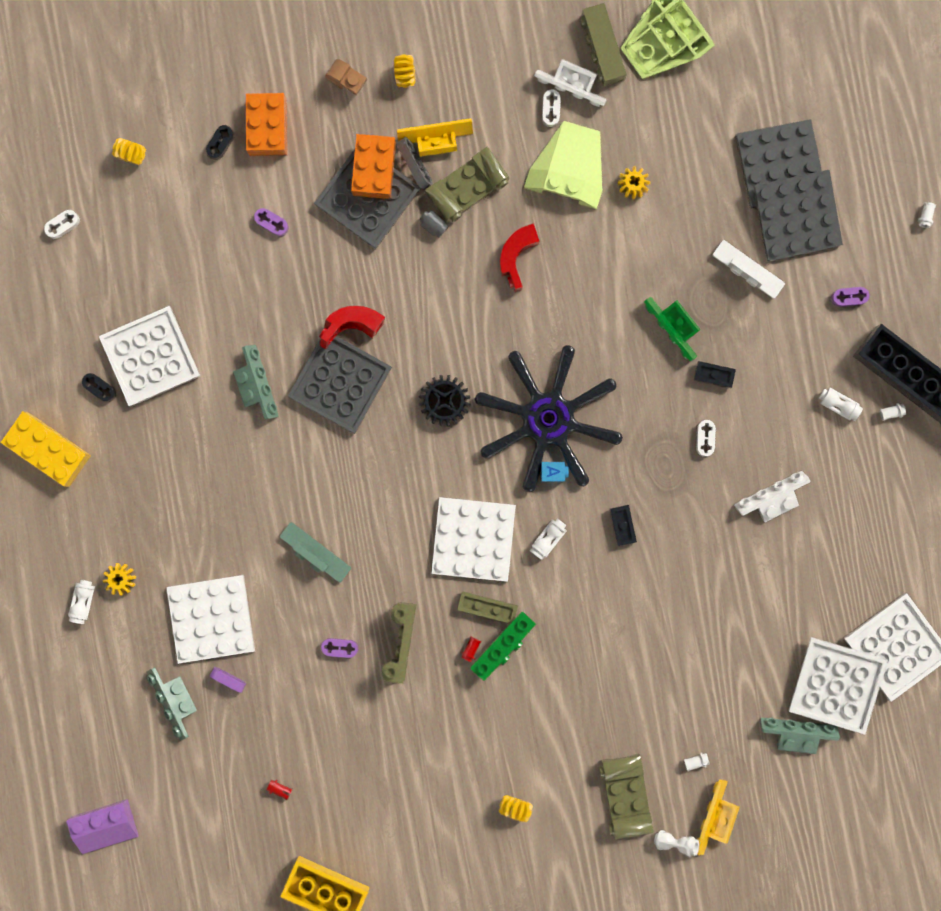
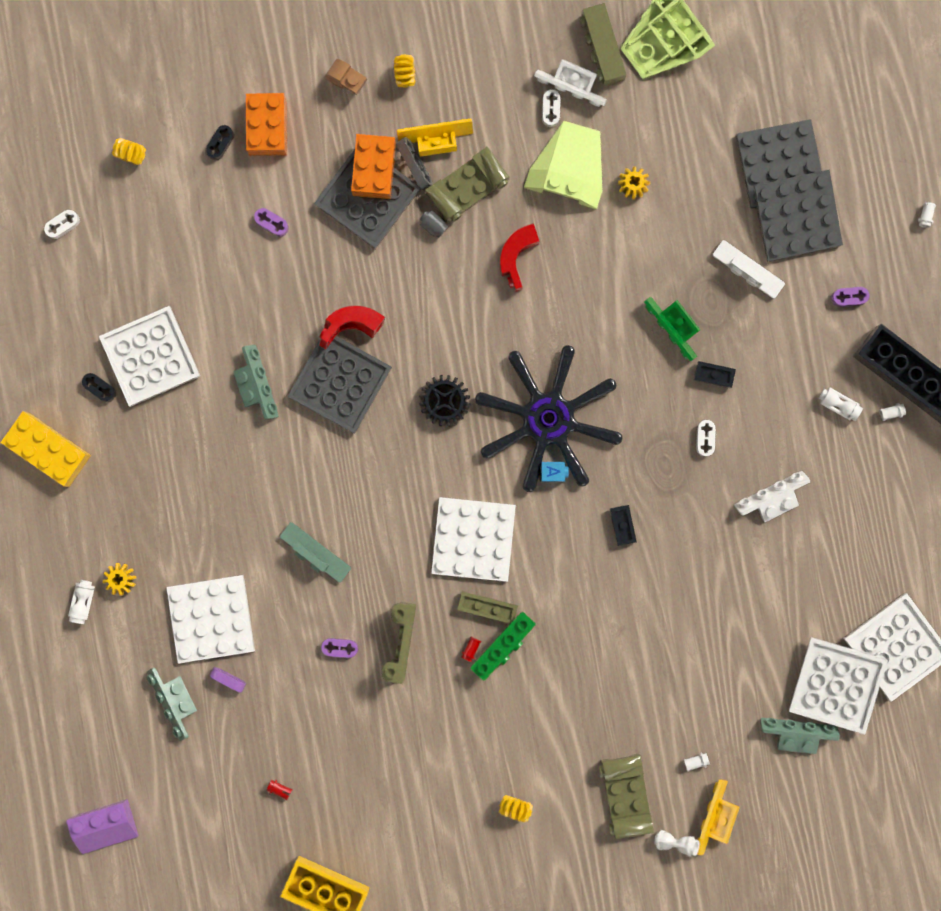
(543, 546): white piece -> none

